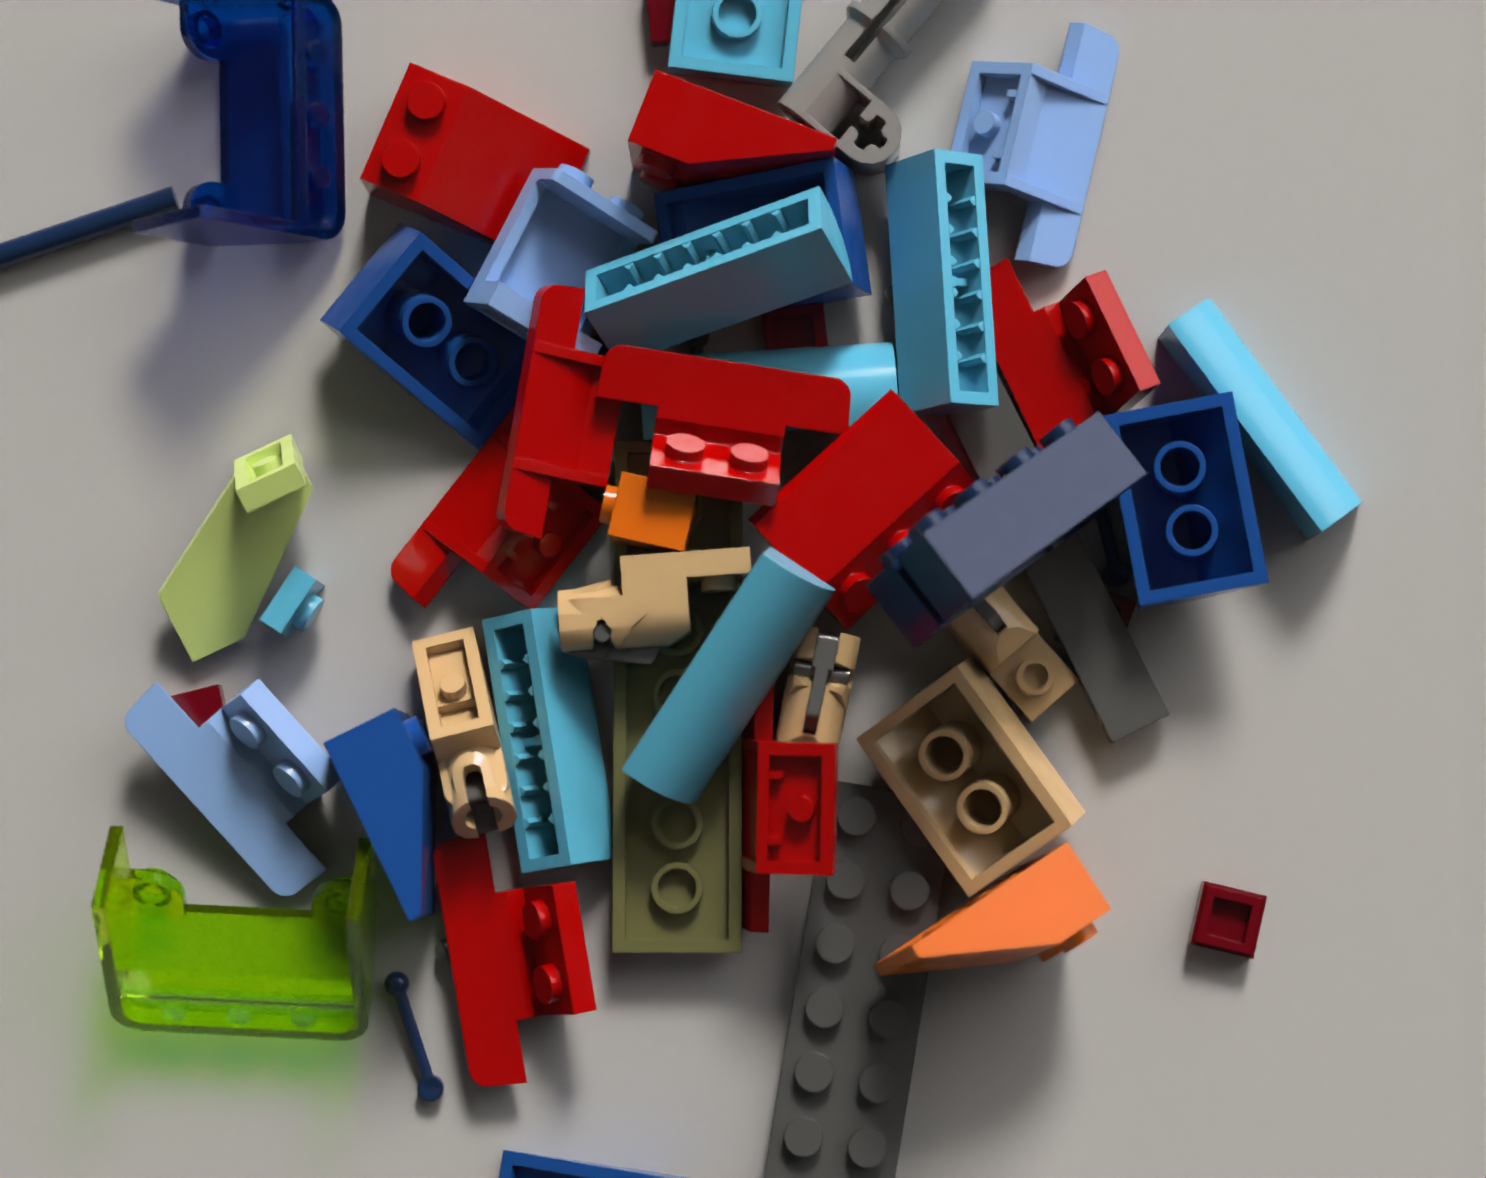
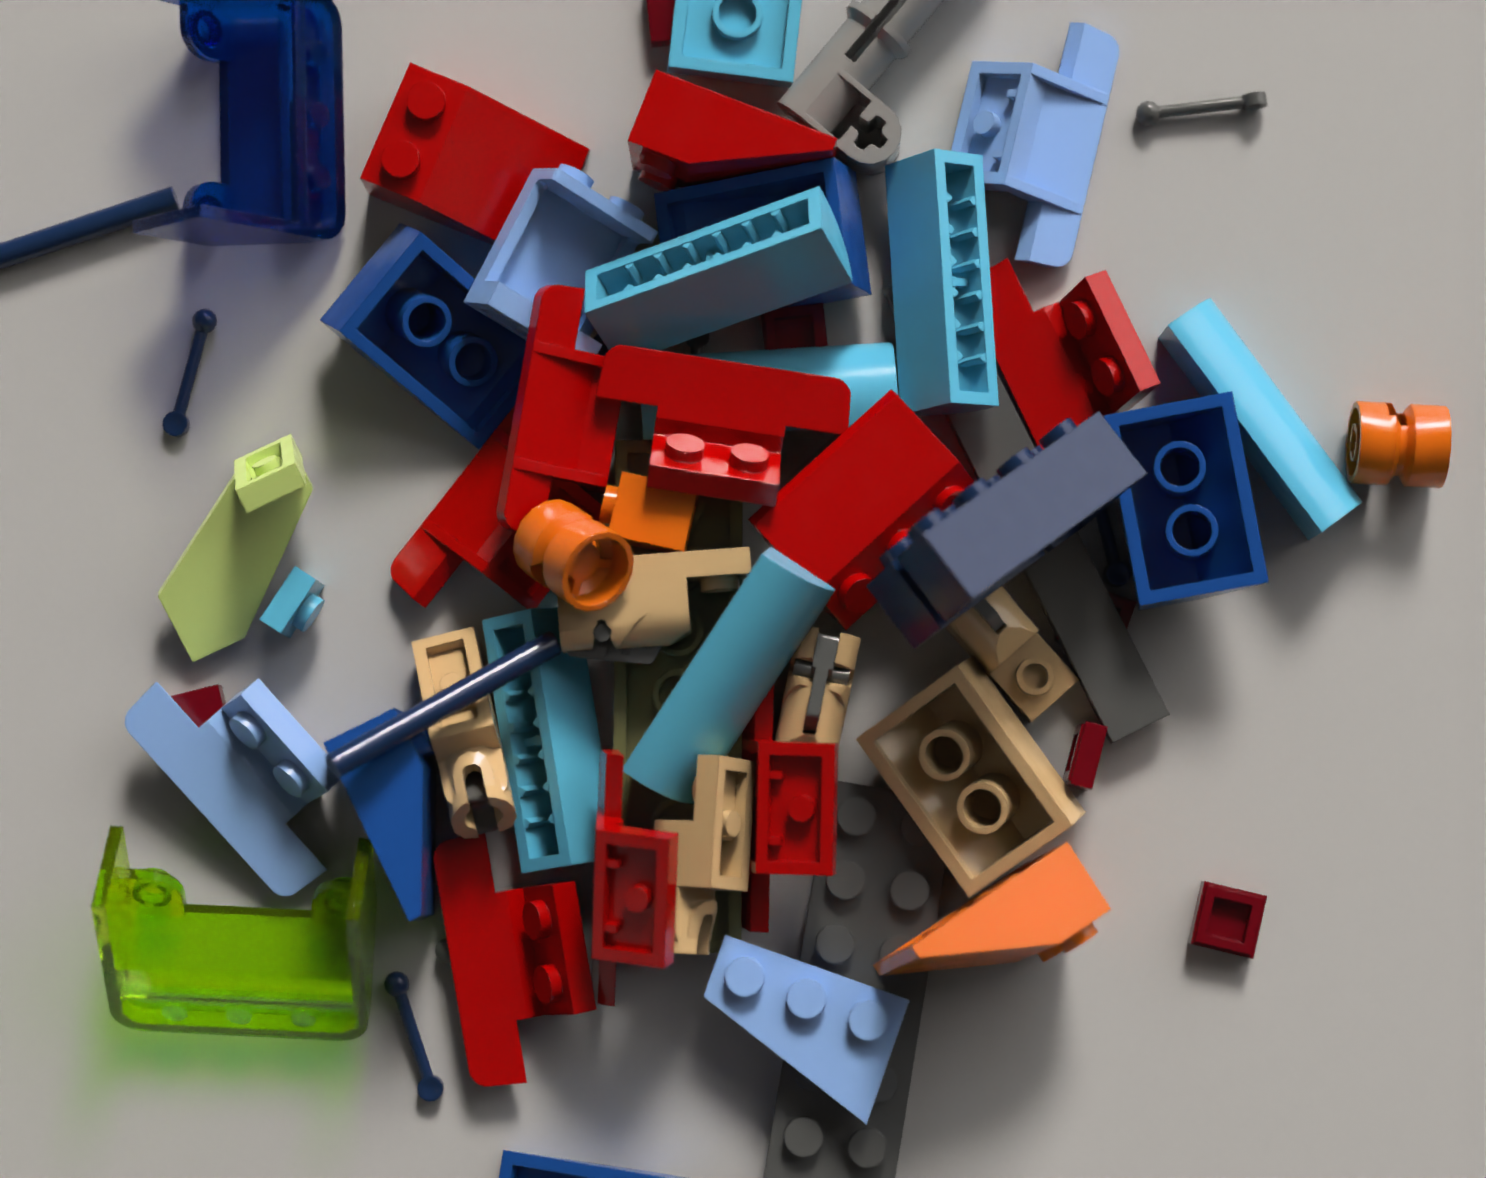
(176, 422): none -> dark blue hinge
(443, 704): none -> dark blue bar
(573, 555): none -> orange wheel
(631, 888): none -> red plate
(711, 847): none -> tan plate
(811, 1018): none -> light blue wing
(1084, 755): none -> dark red tile
(1149, 112): none -> dark grey hinge
(1403, 444): none -> orange wheel

